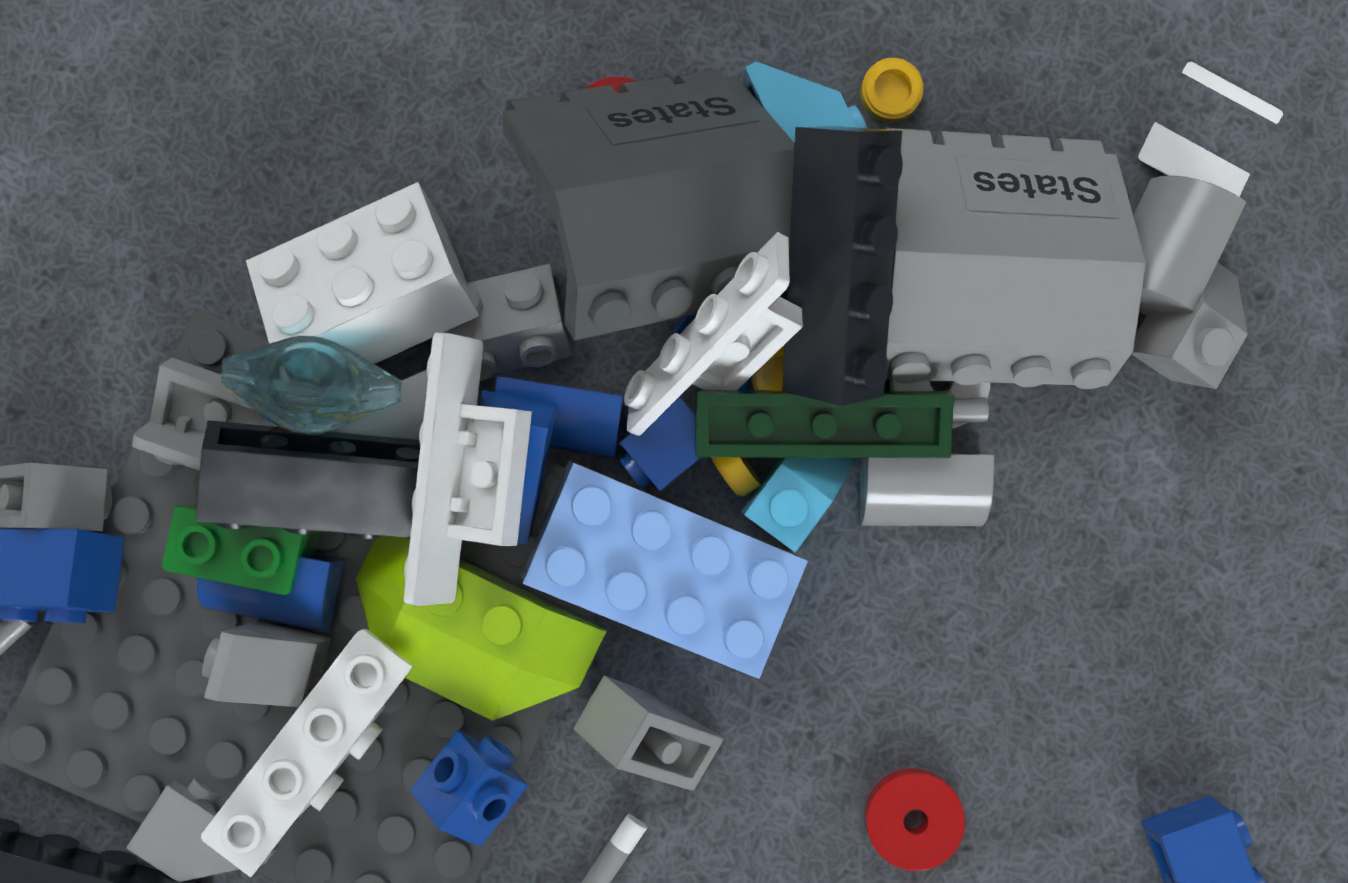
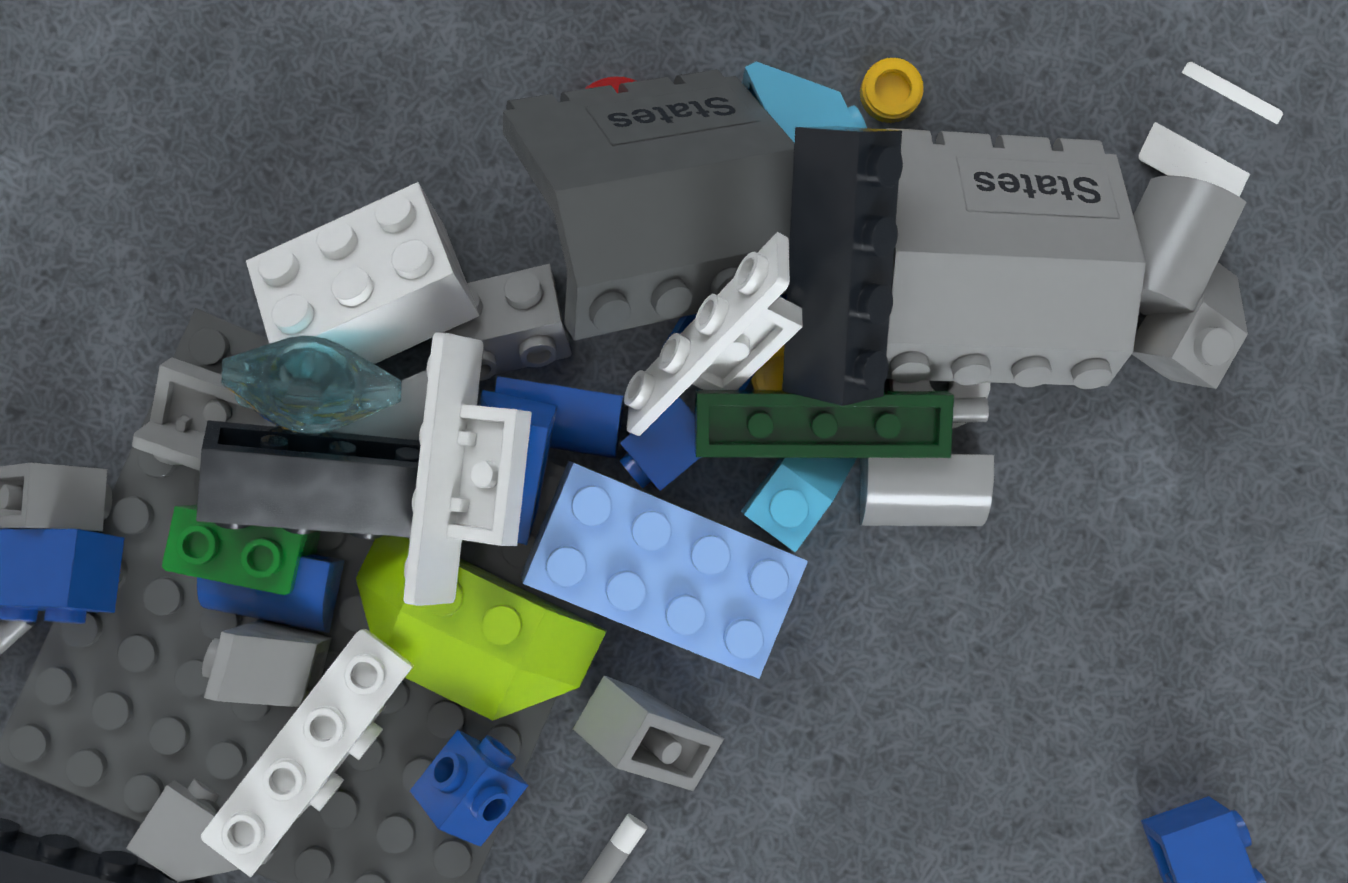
(737, 474): yellow tile -> none
(921, 846): red piece -> none

